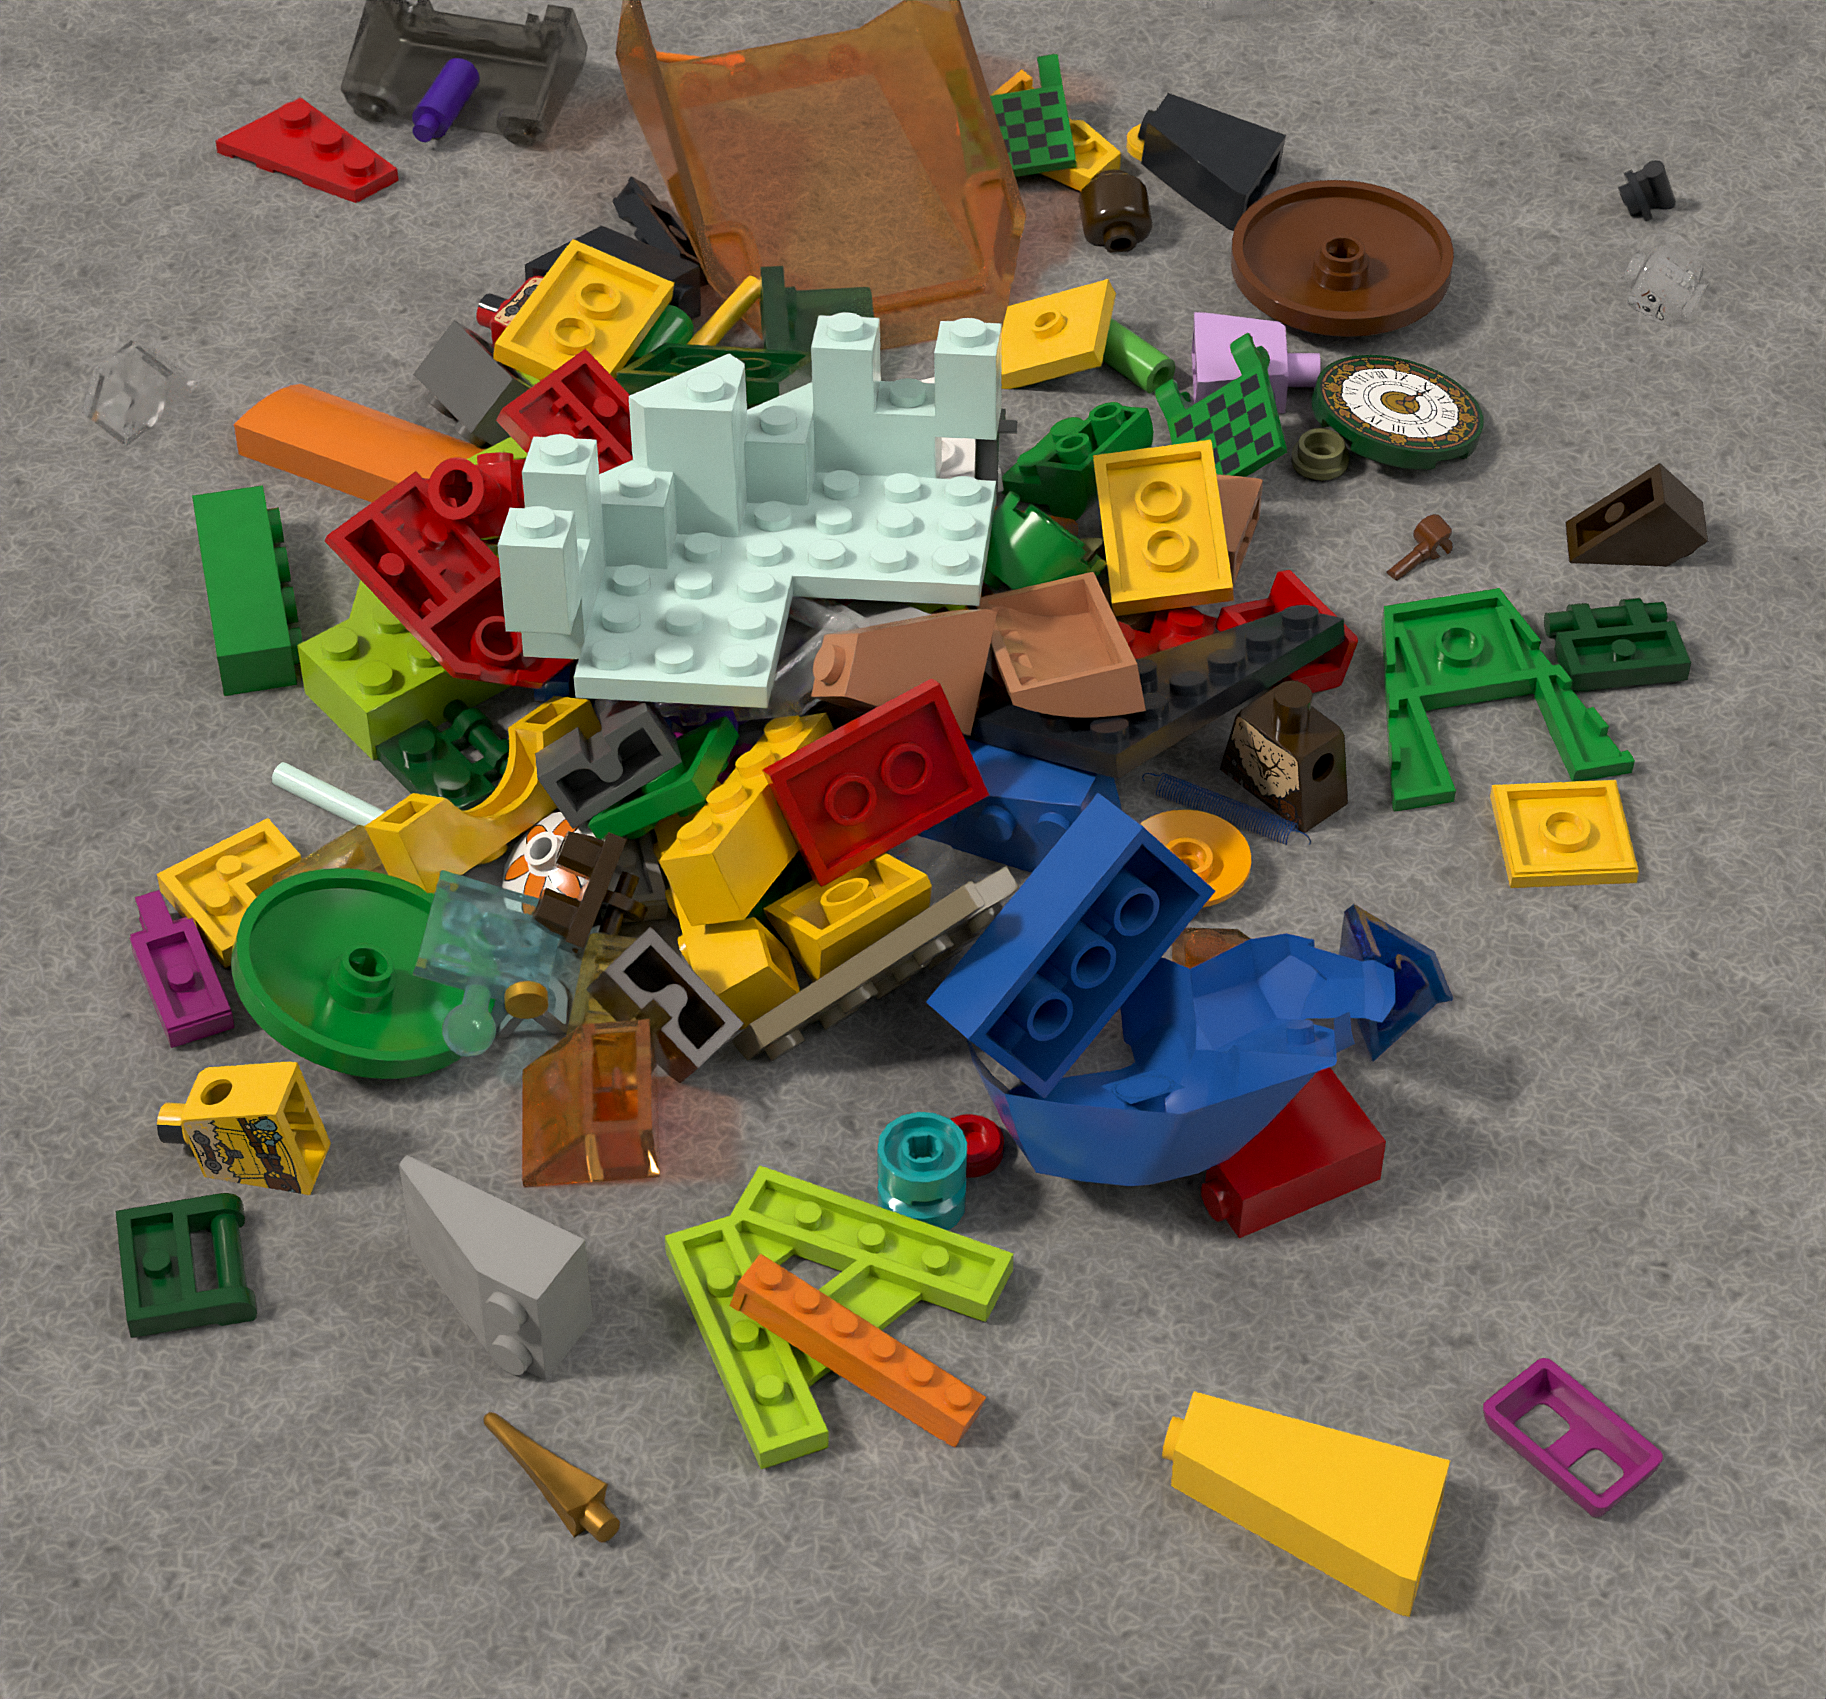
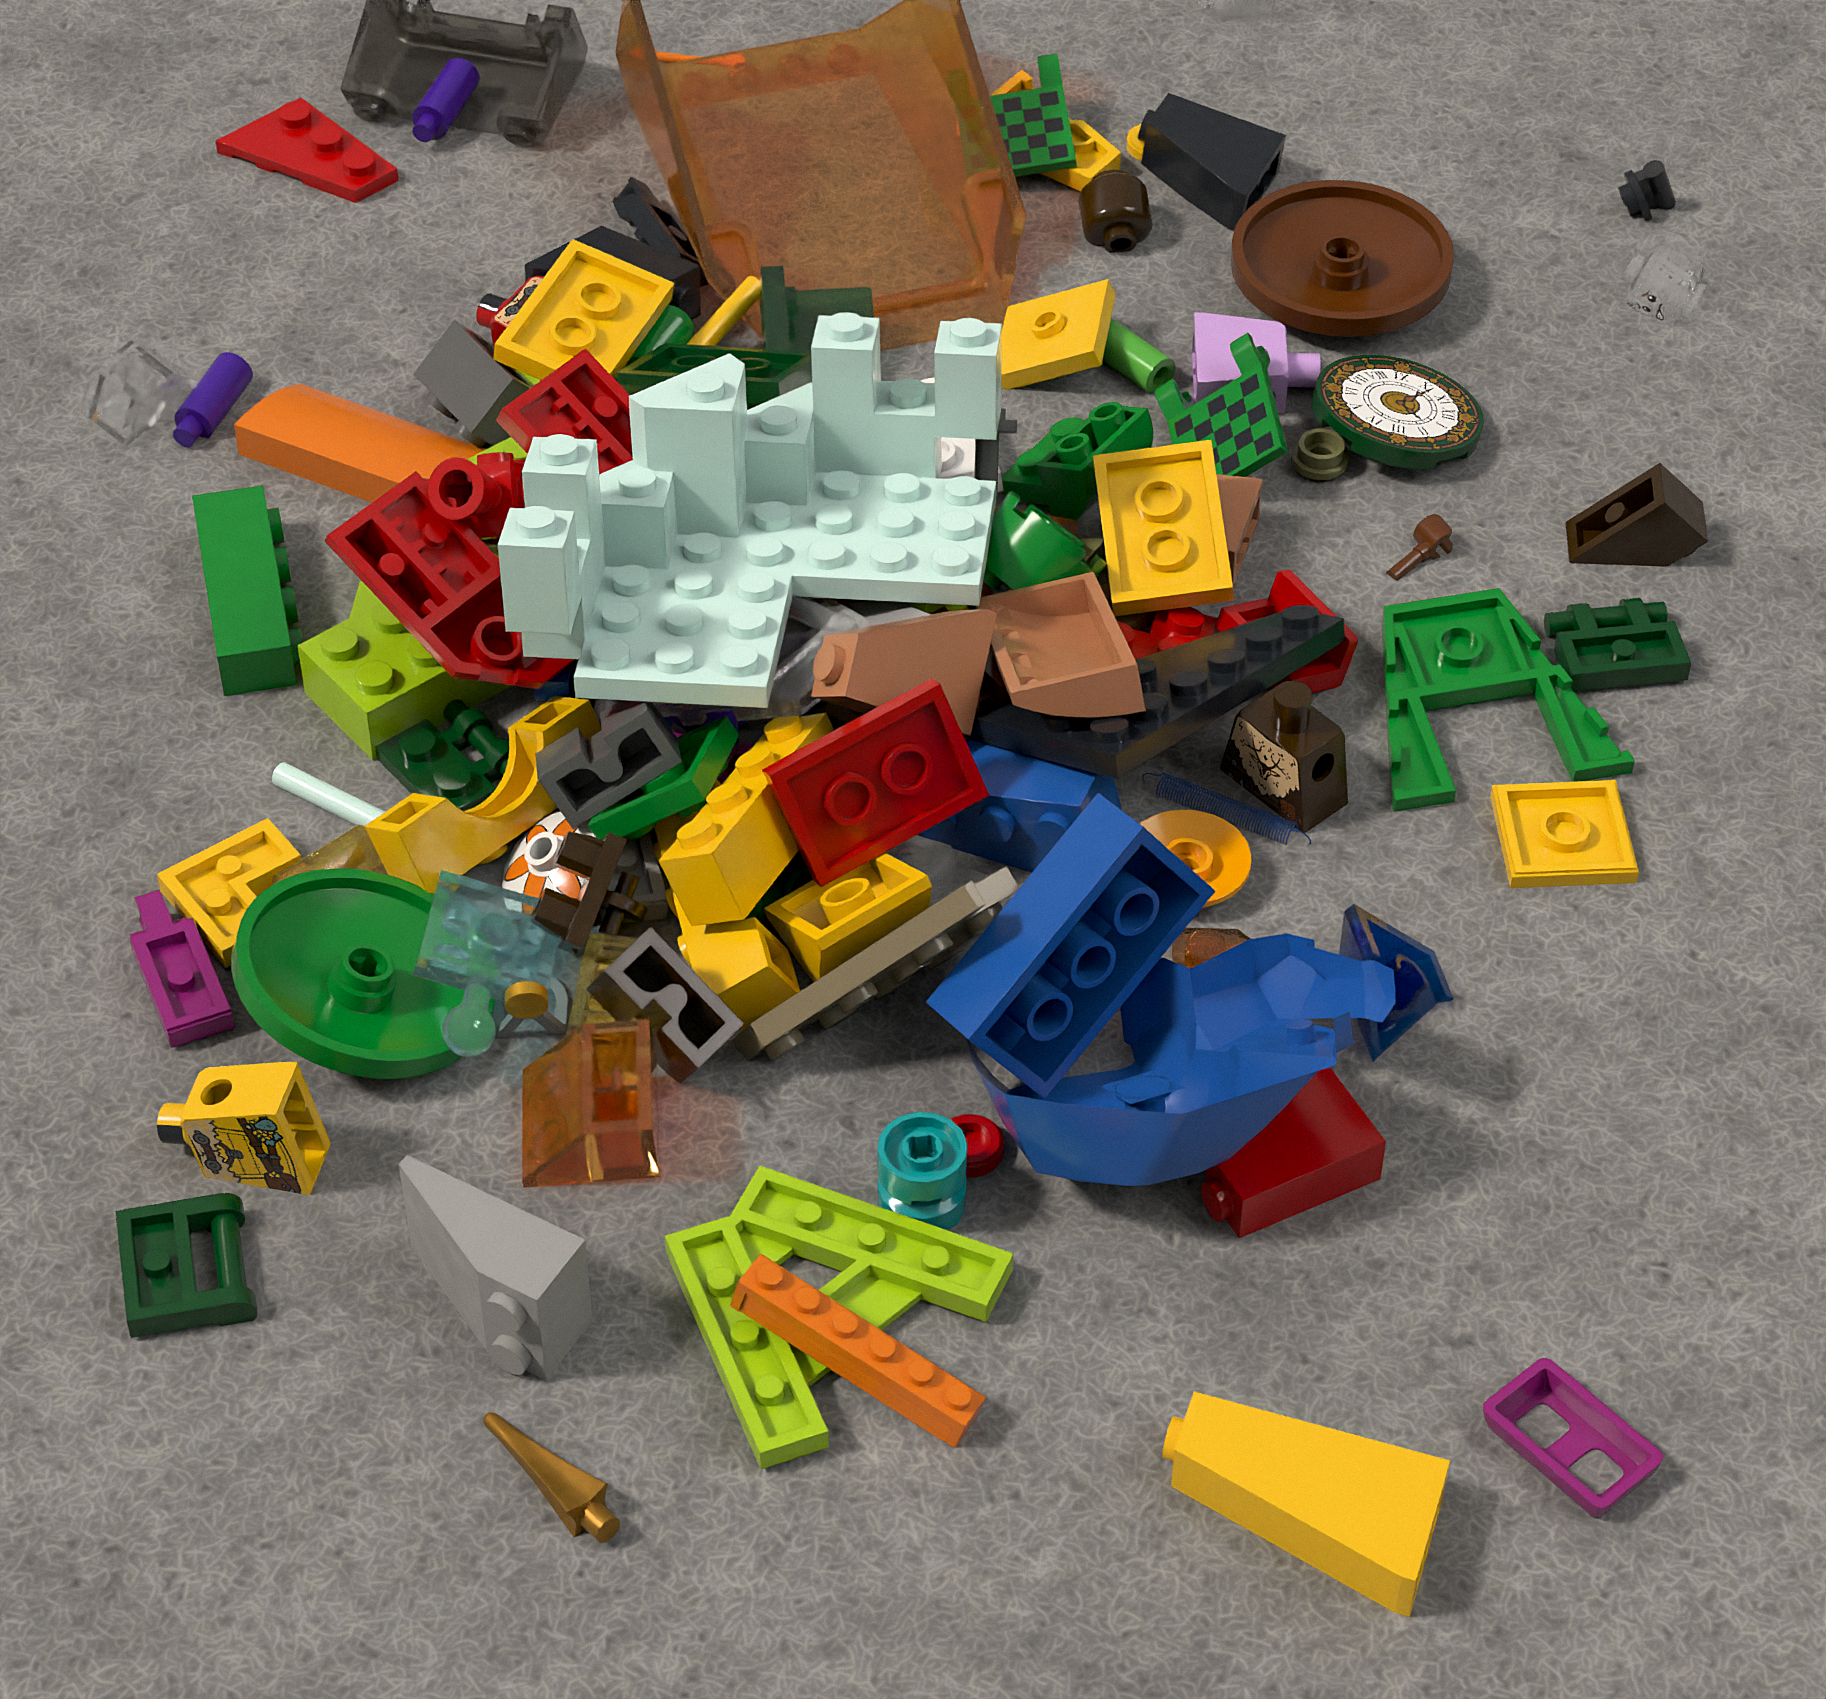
(211, 398): none -> dark purple cylinder

